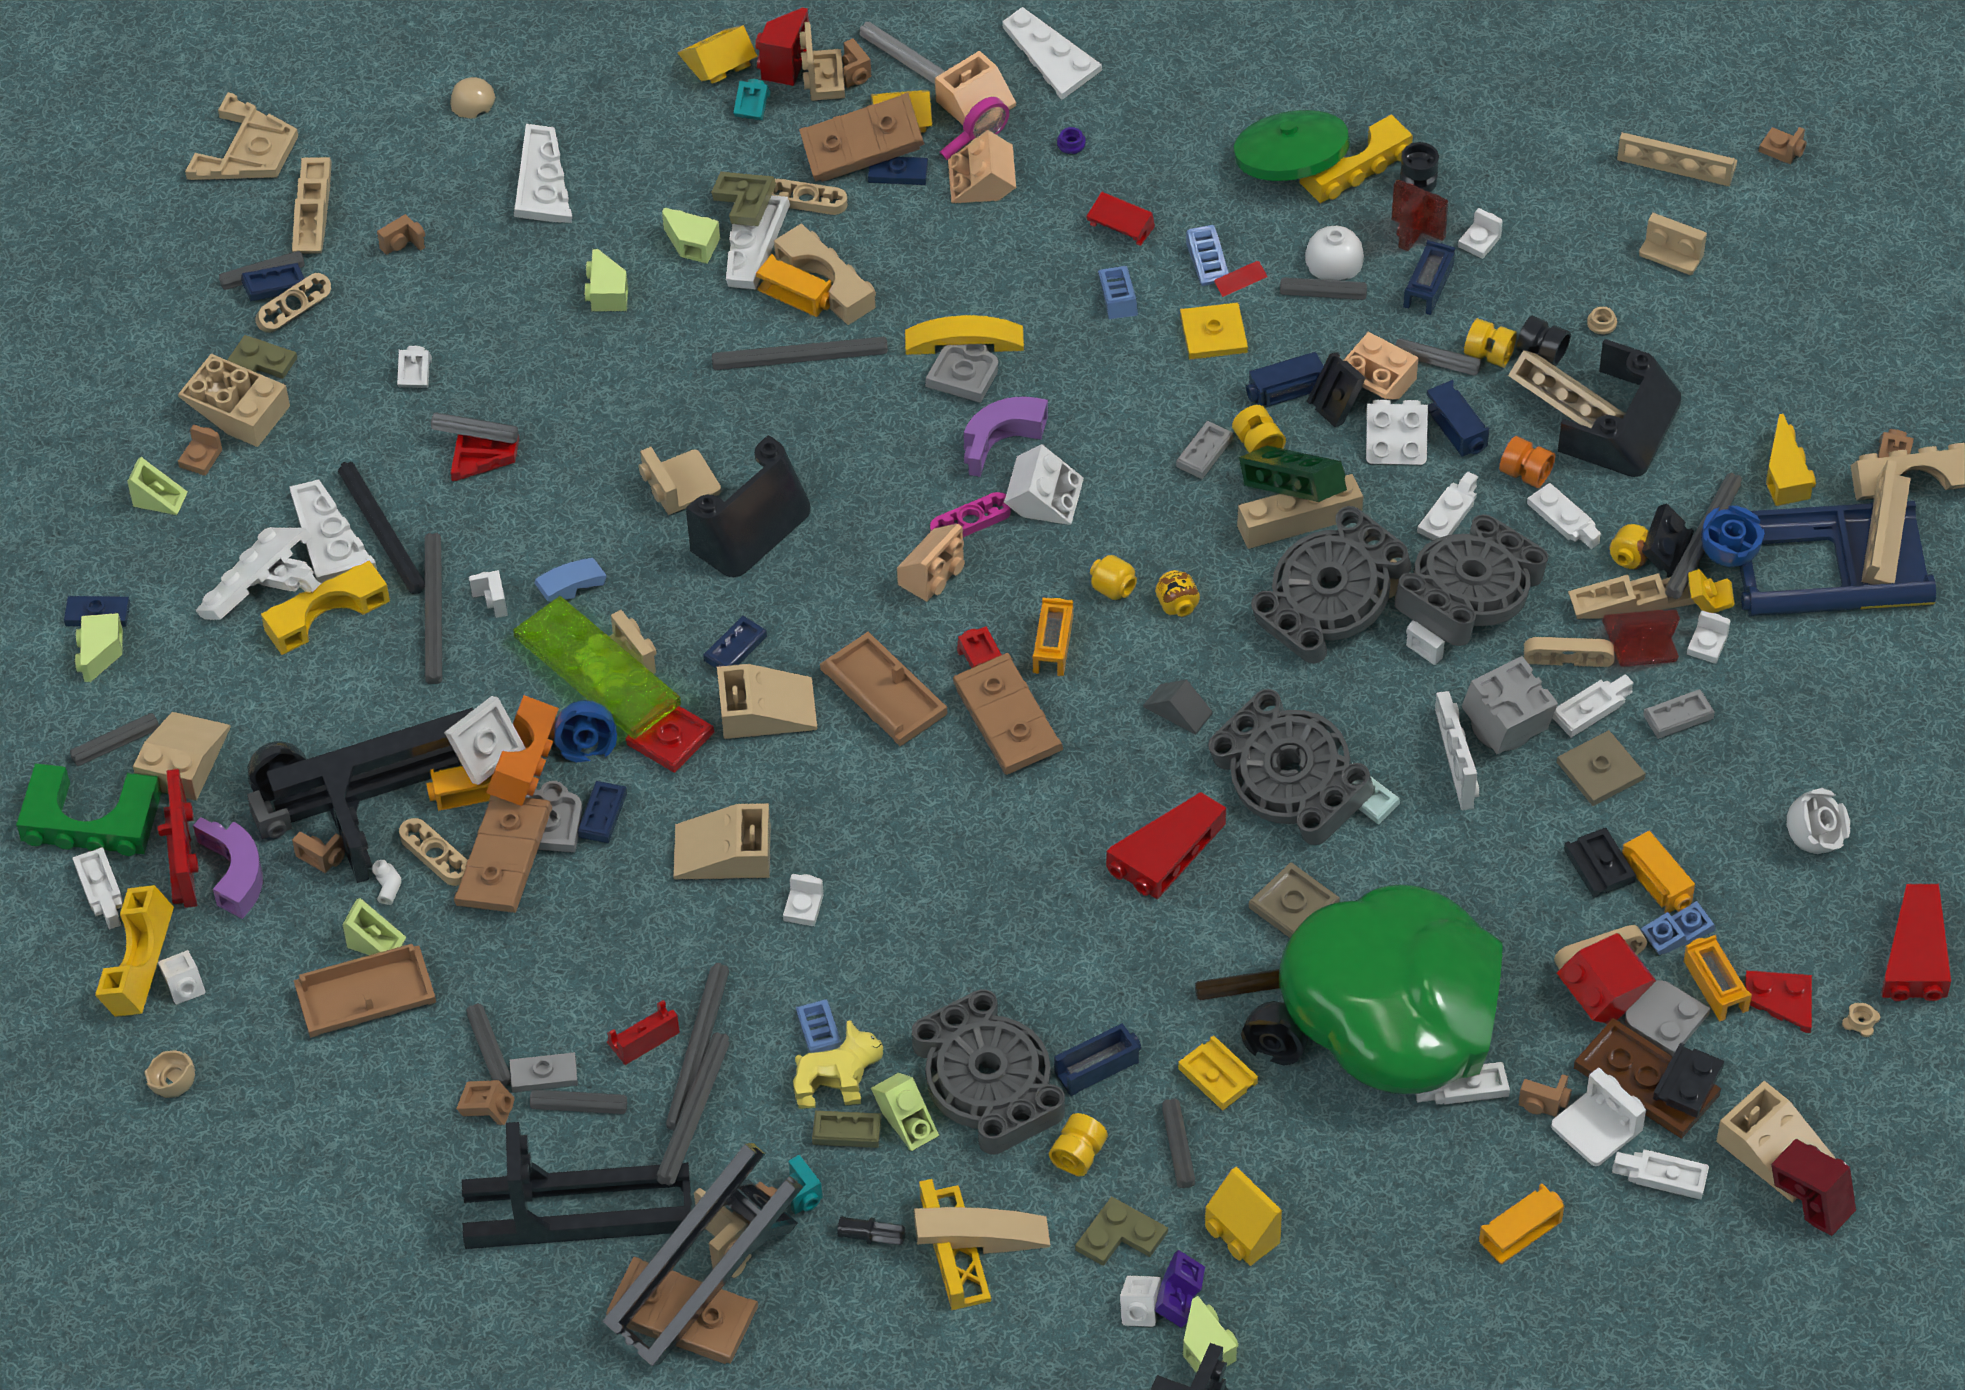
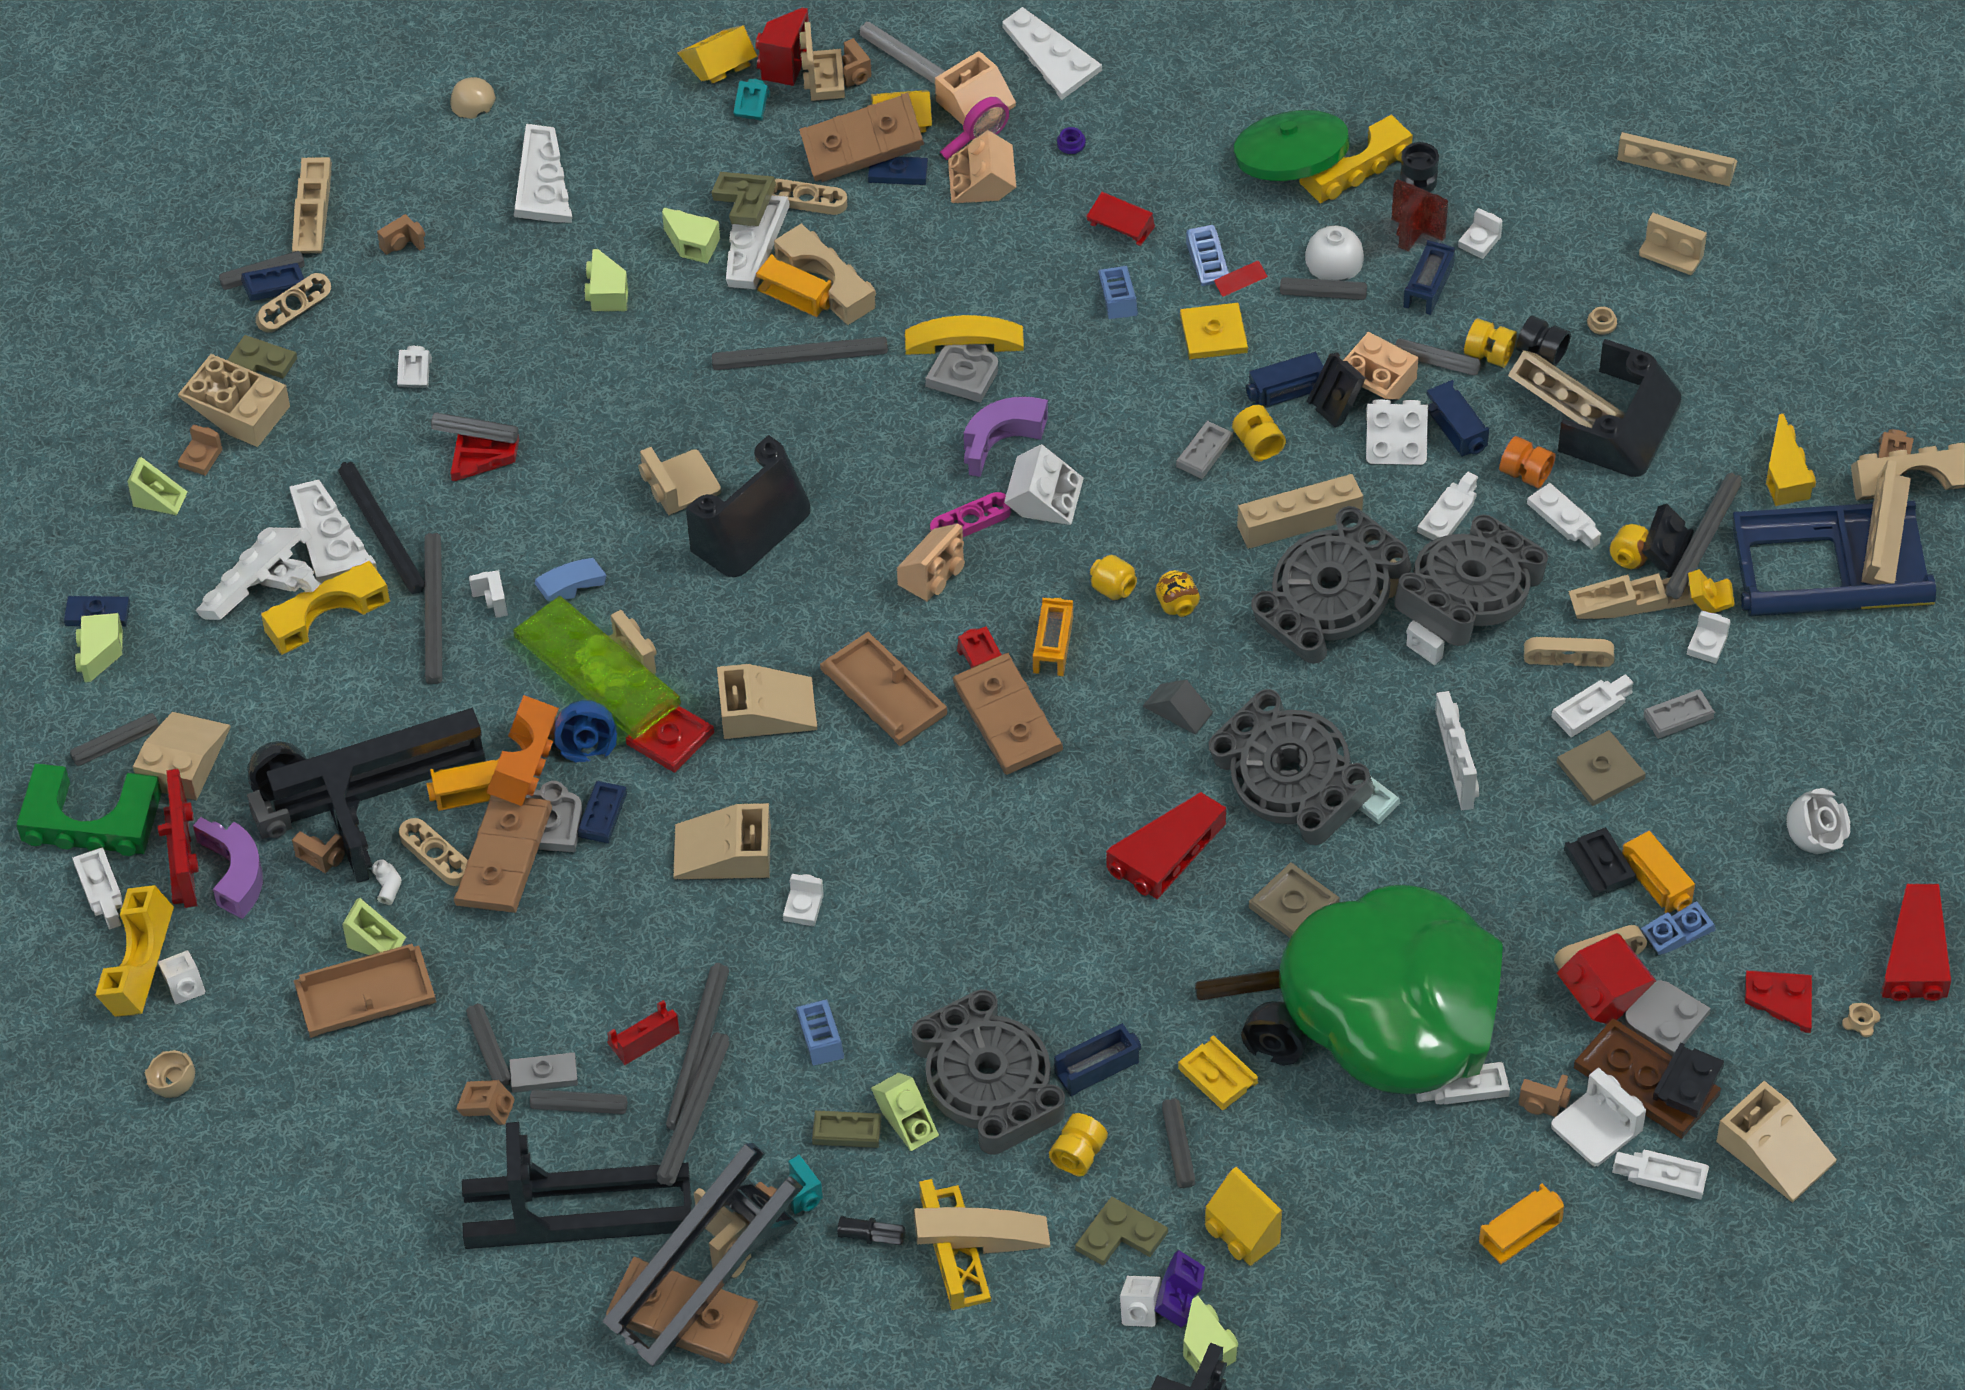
(255, 151): tan wing -> none
(482, 738): white plate -> none
(735, 644): dark blue plate -> none
(837, 1068): light yellow animal -> none
(1293, 473): dark green brick -> none
(1508, 706): light grey piece -> none
(1643, 636): clear red bracket -> none
(1715, 976): light orange window -> none
(1731, 536): blue cylinder -> none
(1783, 145): medium nougat bracket -> none
(1819, 1182): dark red brick -> none

